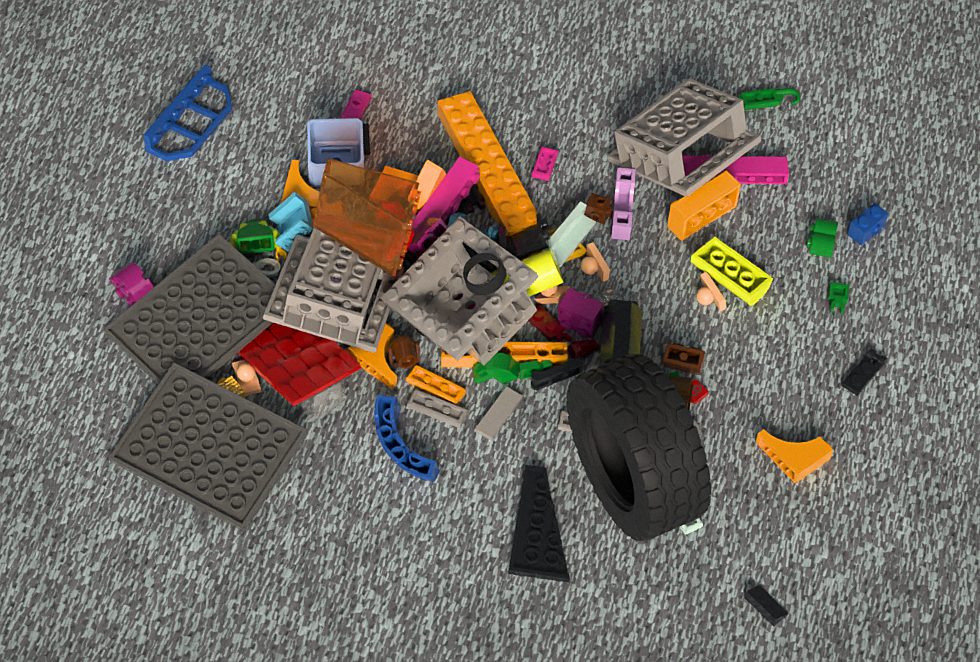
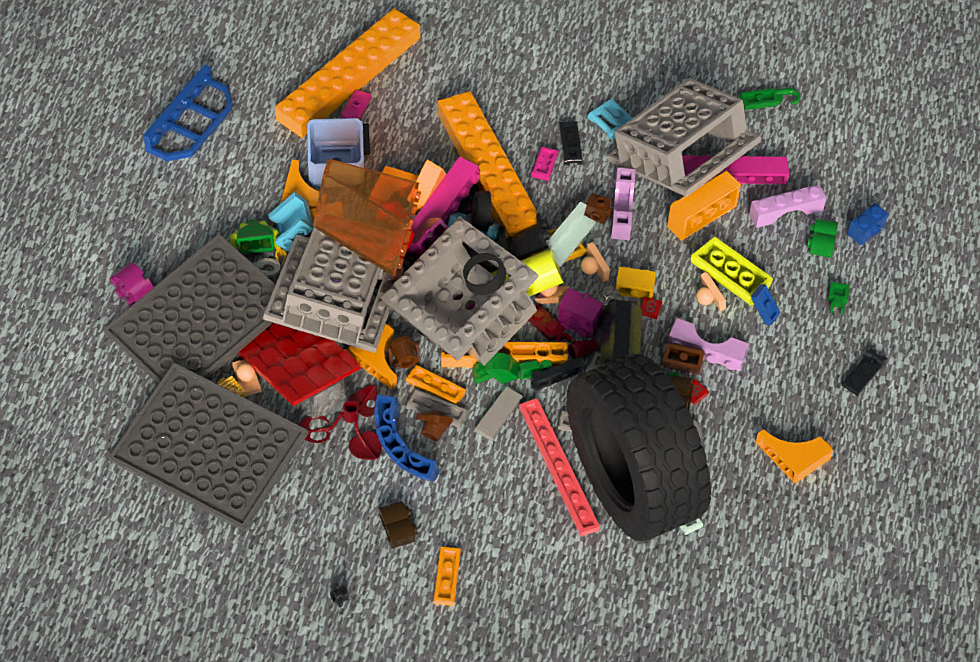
(339, 594): none -> black plate
(348, 71): none -> light orange brick
(365, 445): none -> dark red plant
(397, 524): none -> dark brown brick
(435, 424): none -> reddish brown piece
(447, 576): none -> light orange tile
(481, 210): none -> black tyre
(537, 538): black wing -> none
(559, 467): none -> coral plate
(570, 142): none -> black plate
(613, 113): none -> medium azure plate
(635, 282): none -> yellow brick
(651, 307): none -> red tile
(729, 353): none -> lavender arch
(765, 304): none -> blue plate
(765, 605): black slope -> none
(769, 209): none -> lavender arch

